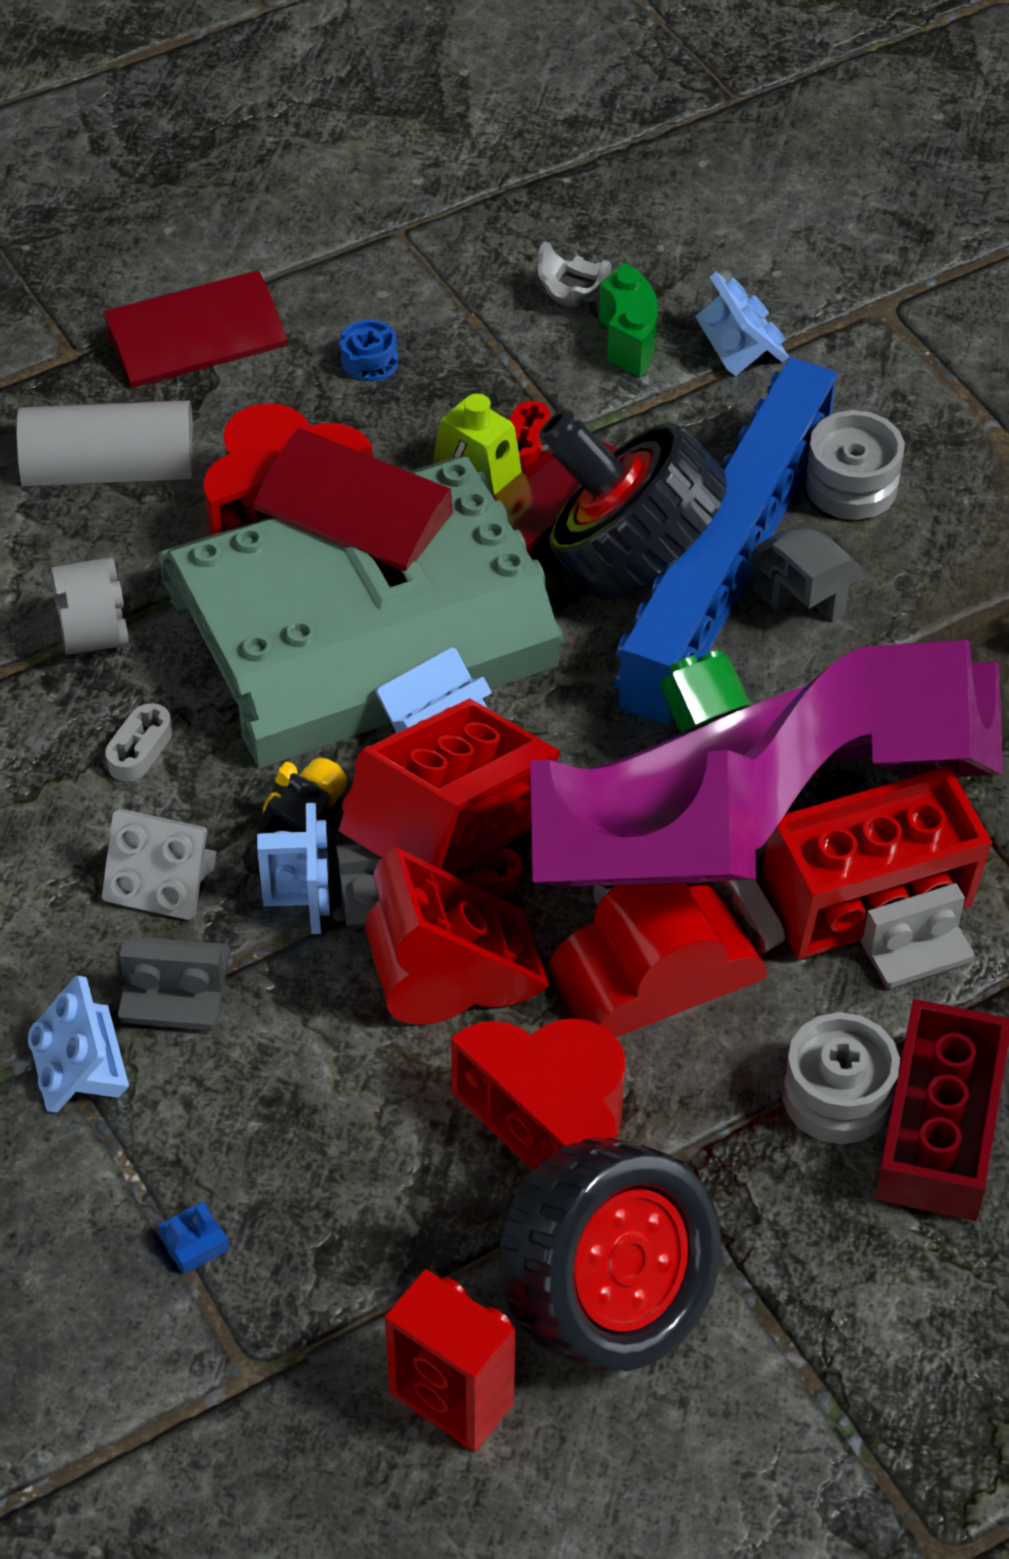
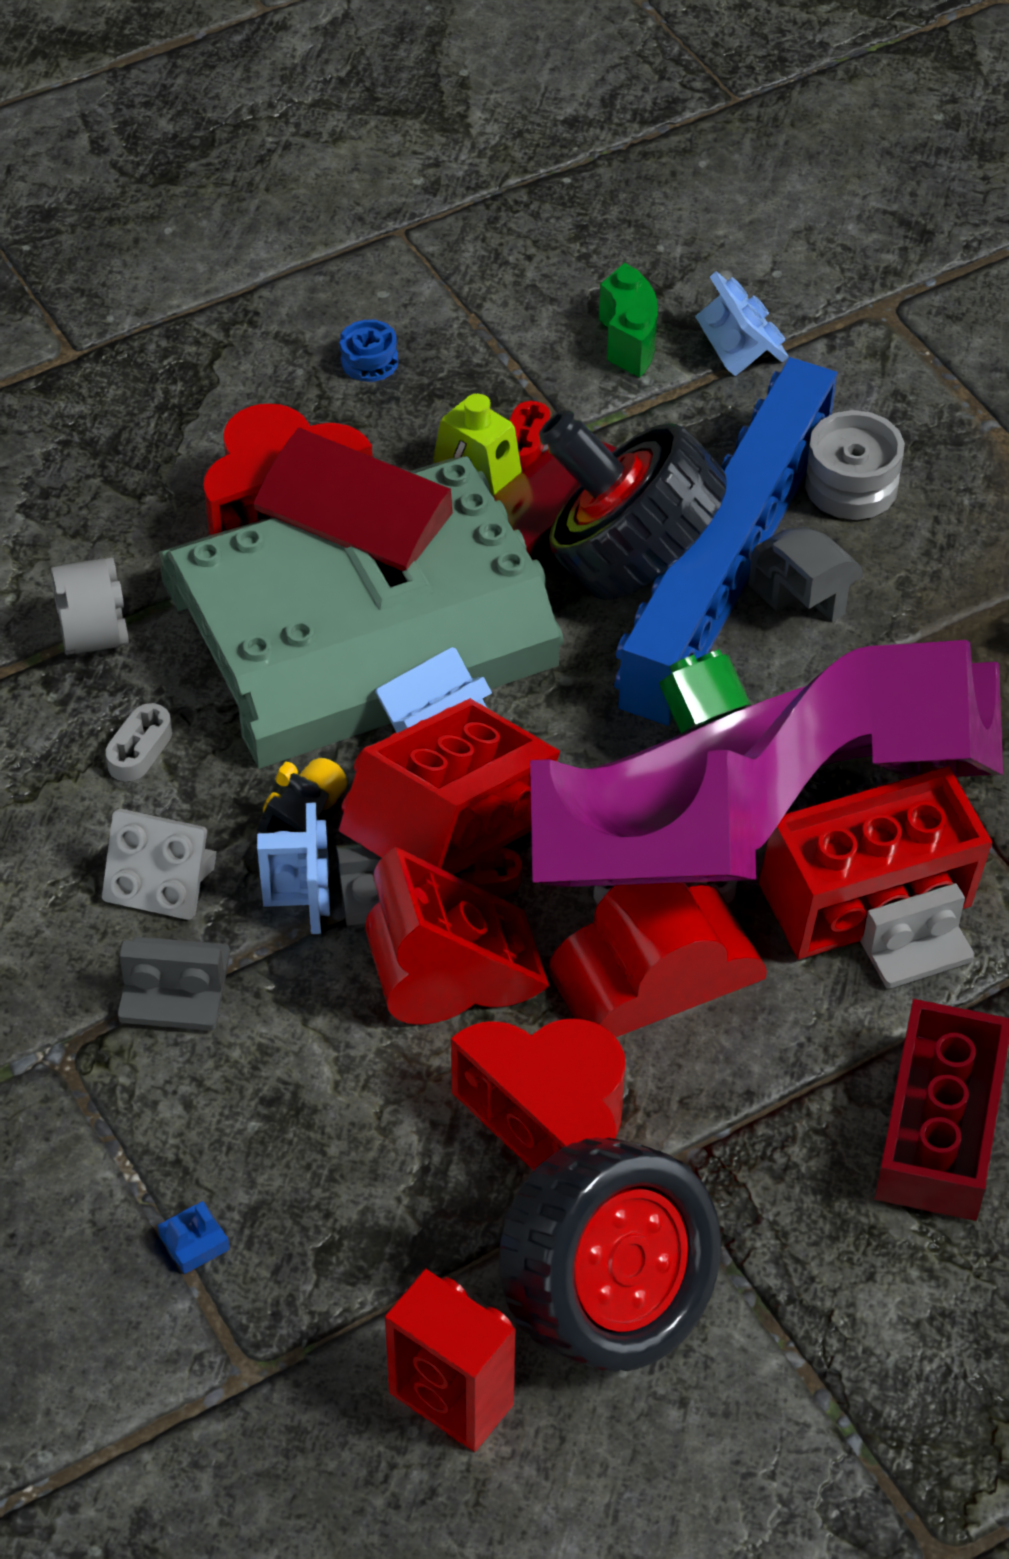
(76, 1048): light blue bracket -> none
(105, 443): light grey brick -> none
(194, 328): dark red slope -> none
(552, 267): light grey helmet -> none
(753, 913): light grey beam -> none
(840, 1078): light grey wheel -> none

